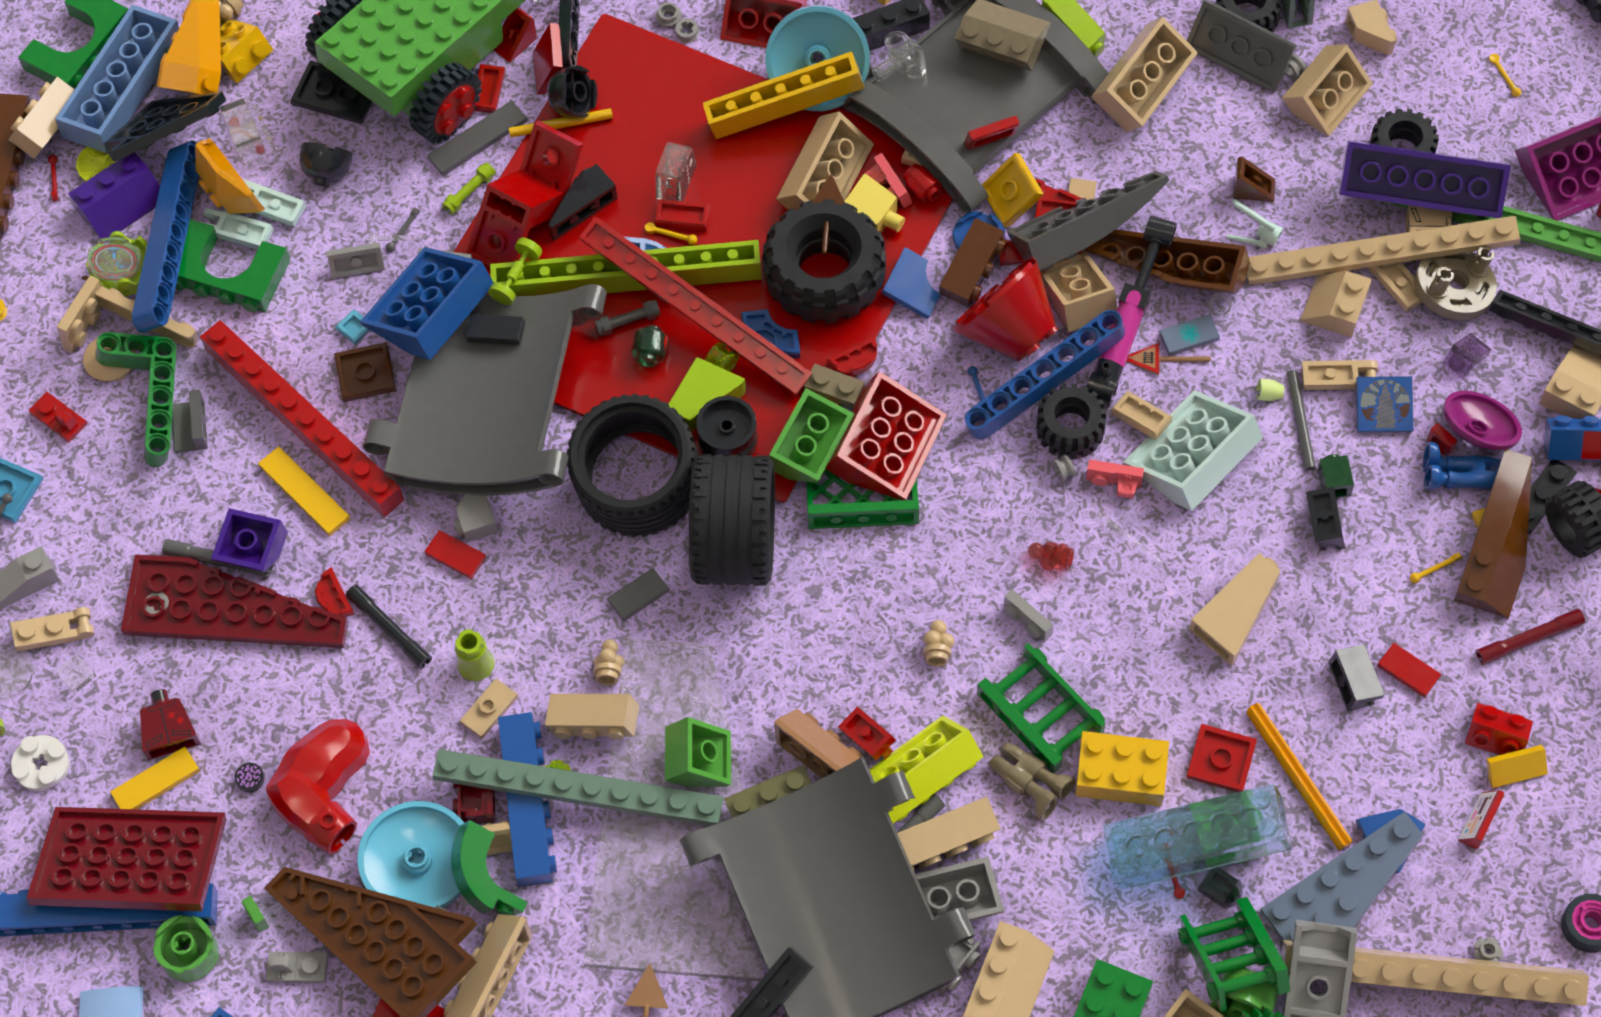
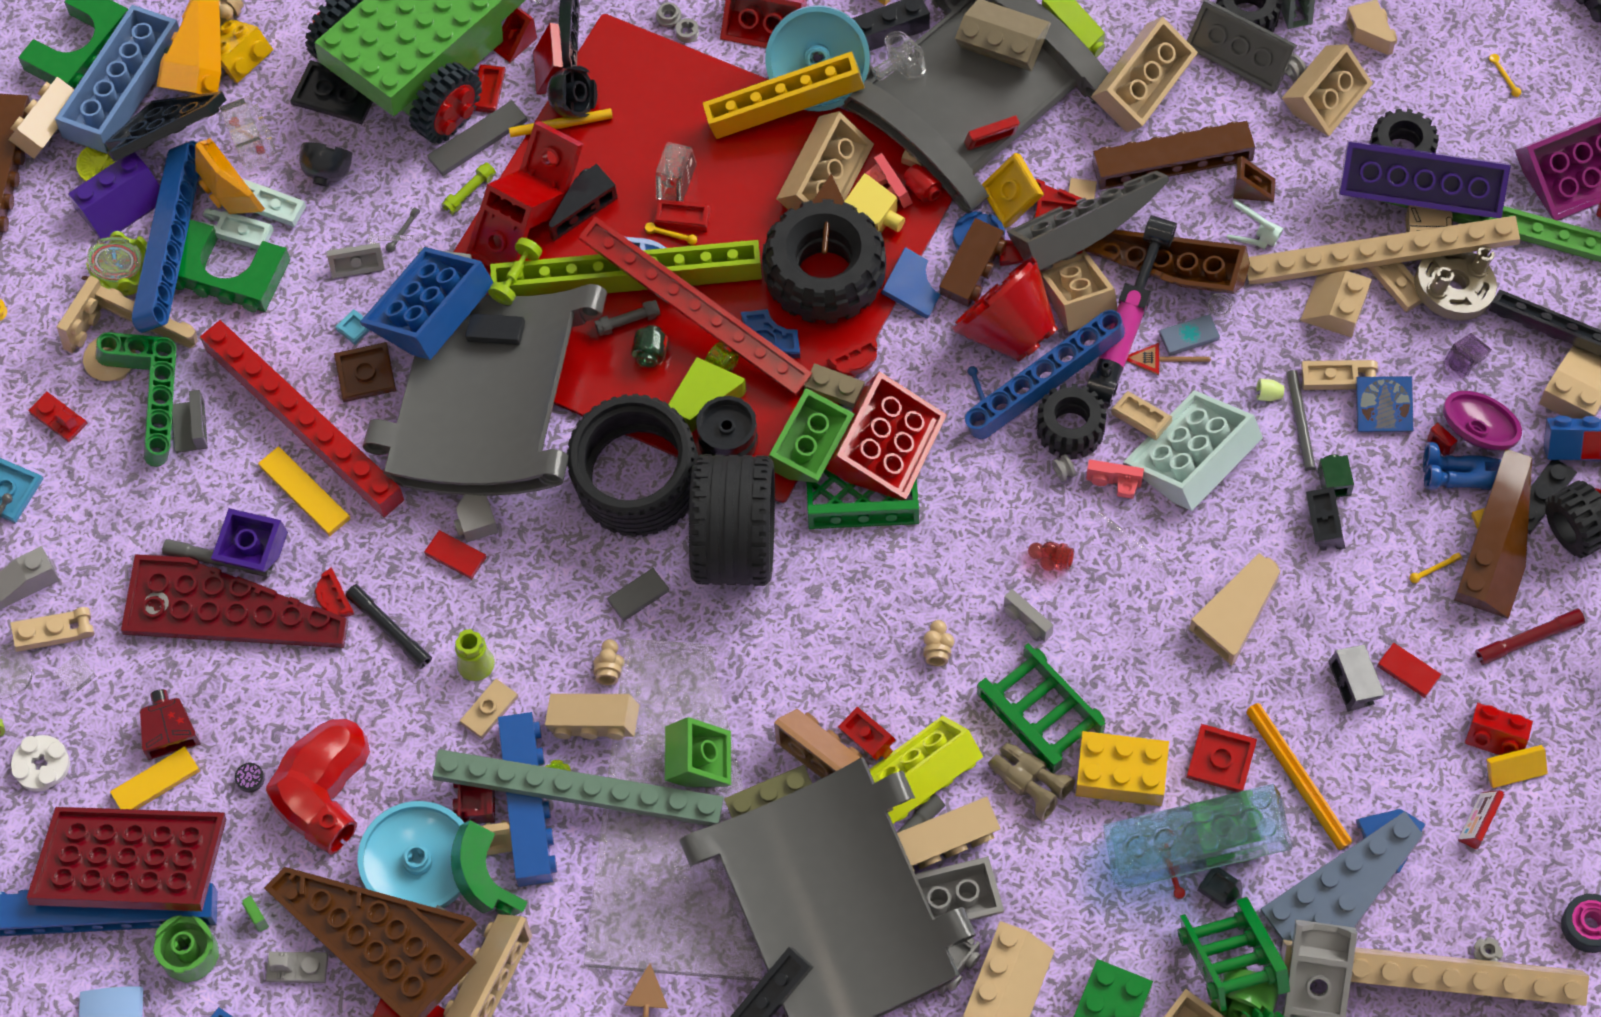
(53, 159): red hinge -> none
(1174, 154): none -> reddish brown brick

